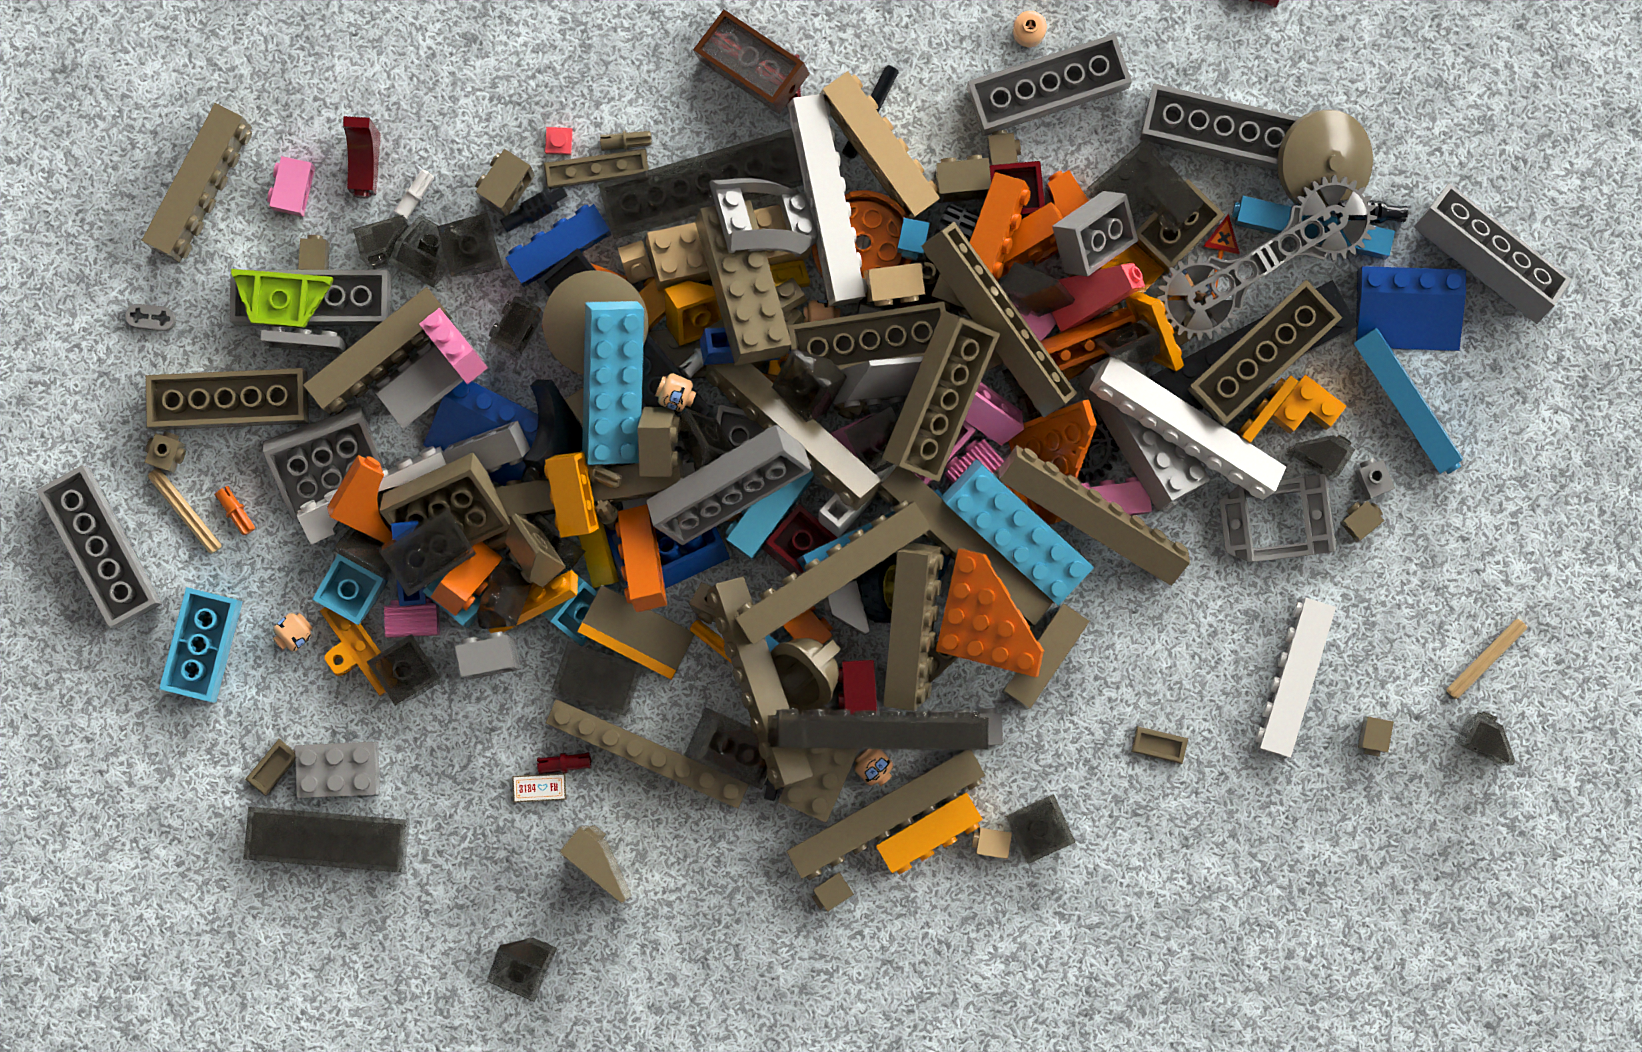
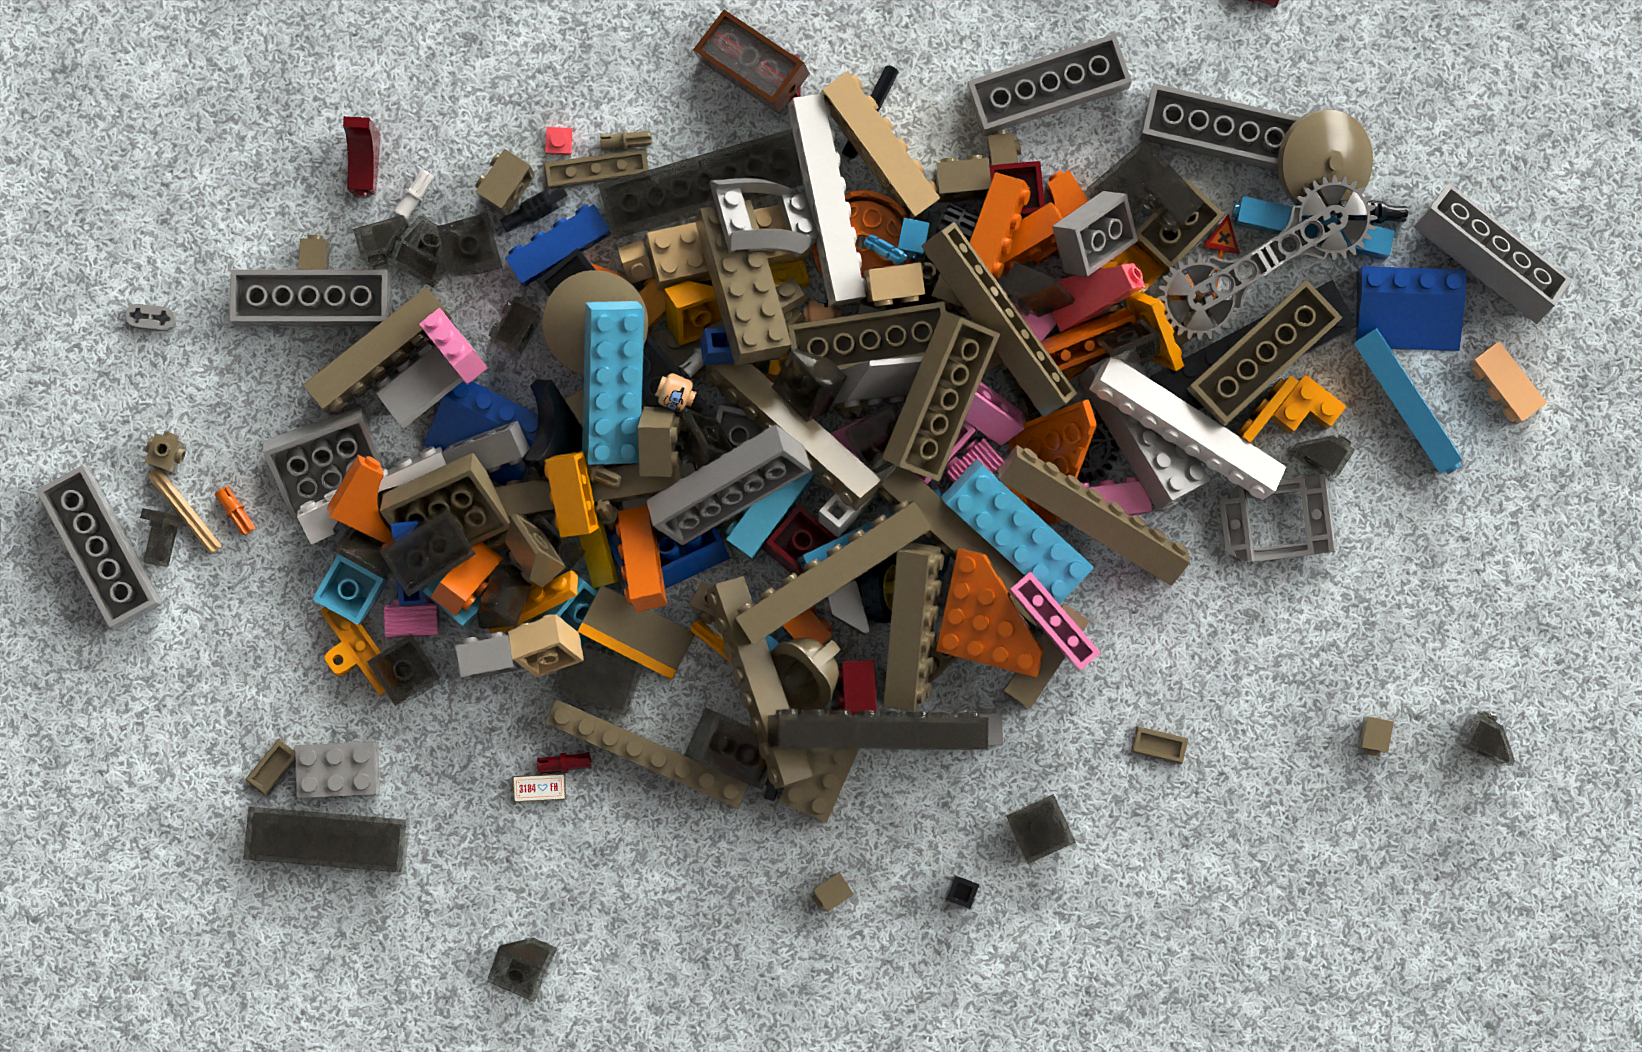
(161, 536): none -> clear smoke bracket
(184, 650): medium azure brick -> none
(198, 183): dark tan brick -> none
(226, 399): dark tan brick -> none
(280, 297): lime wing -> none
(291, 186): bright pink brick -> none
(292, 632): light nougat head -> none
(303, 340): light grey plate -> none
(545, 645): none -> tan brick
(595, 858): dark tan slope -> none
(873, 766): light nougat head -> none
(885, 250): none -> dark azure axle
(885, 813): dark tan brick -> none
(928, 833): light orange brick -> none
(962, 891): none -> black brick
(992, 842): tan brick -> none
(1022, 32): light nougat head -> none
(1054, 621): none -> bright pink brick
(1295, 678): white brick -> none
(1362, 519): dark tan brick -> none
(1374, 478): light grey brick -> none
(1487, 658): tan axle -> none
(1507, 383): none -> light nougat brick

